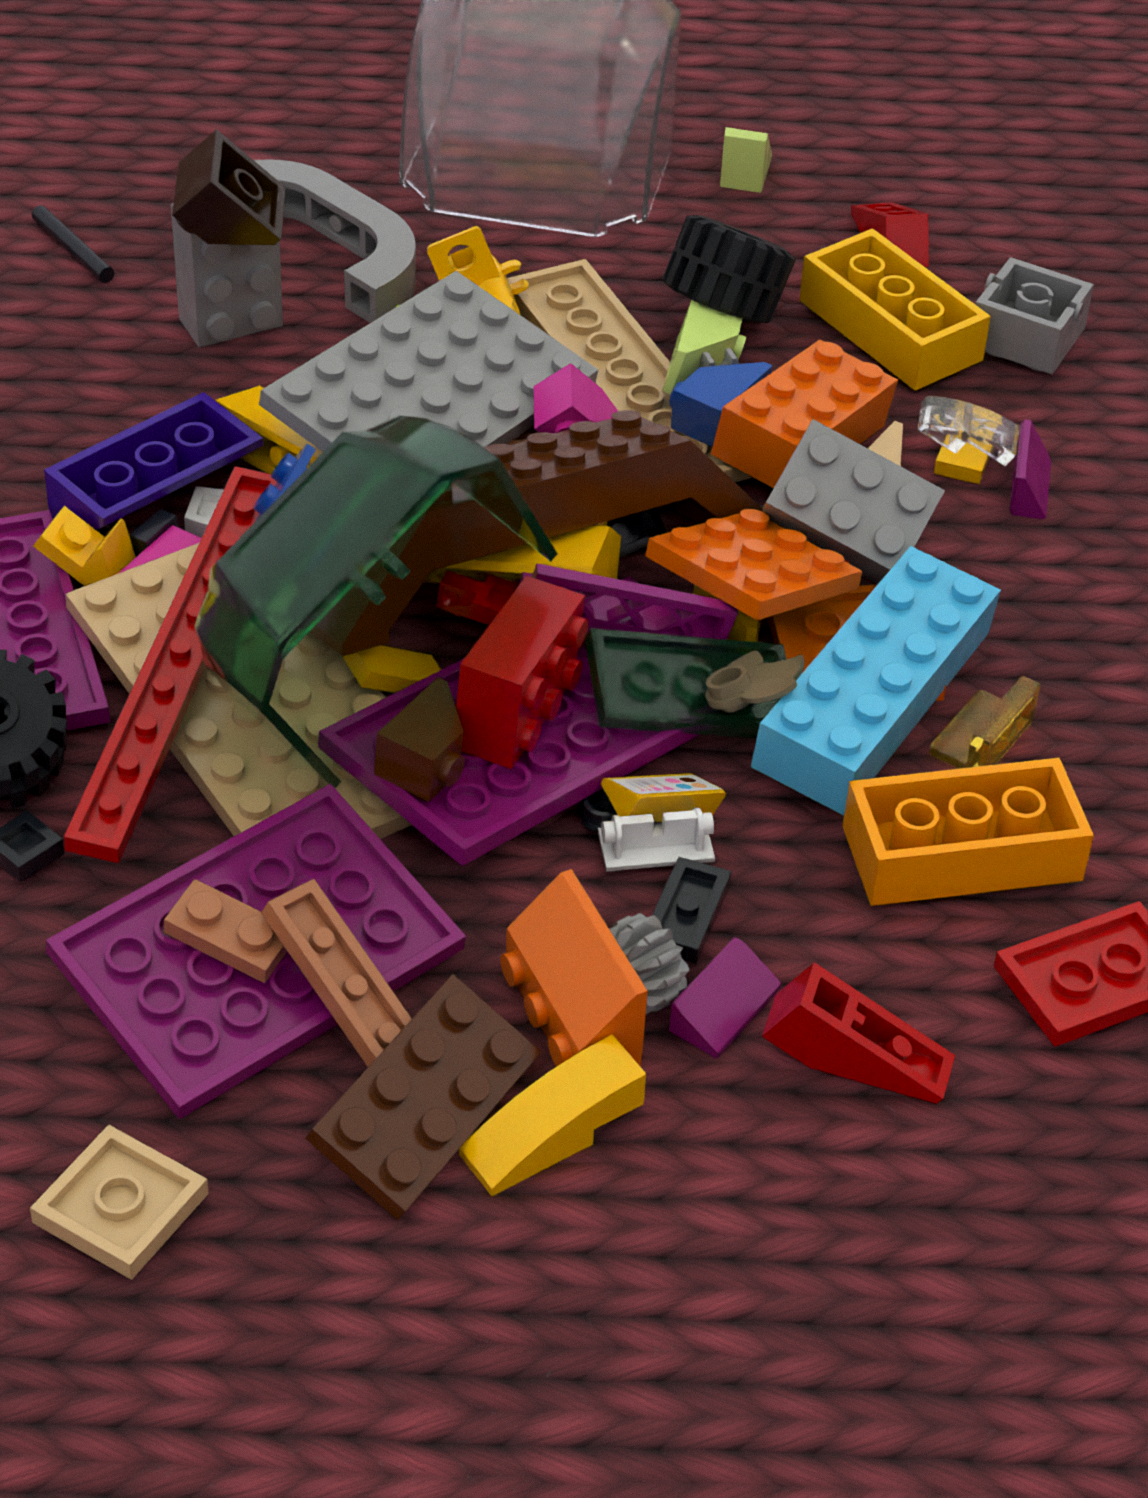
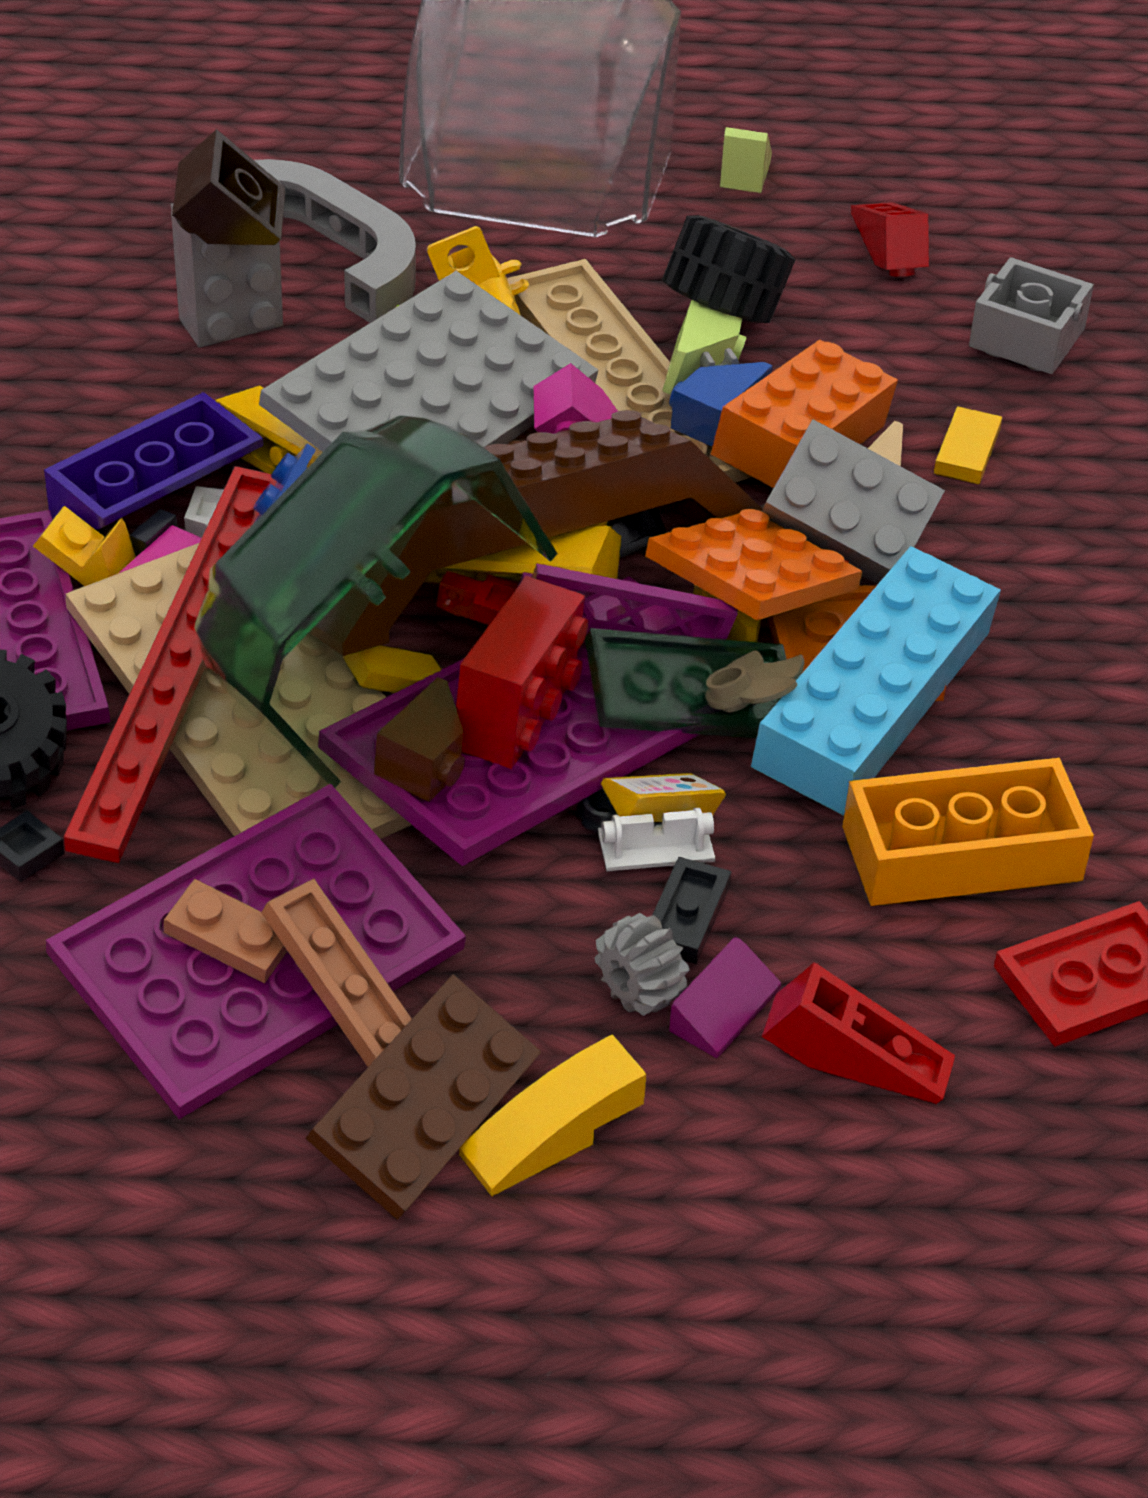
(73, 244): black bar -> none
(119, 1201): tan plate -> none
(573, 973): orange slope -> none
(894, 309): yellow brick -> none
(959, 422): clear slope -> none
(987, 726): clear yellow panel -> none
(1030, 475): magenta slope -> none

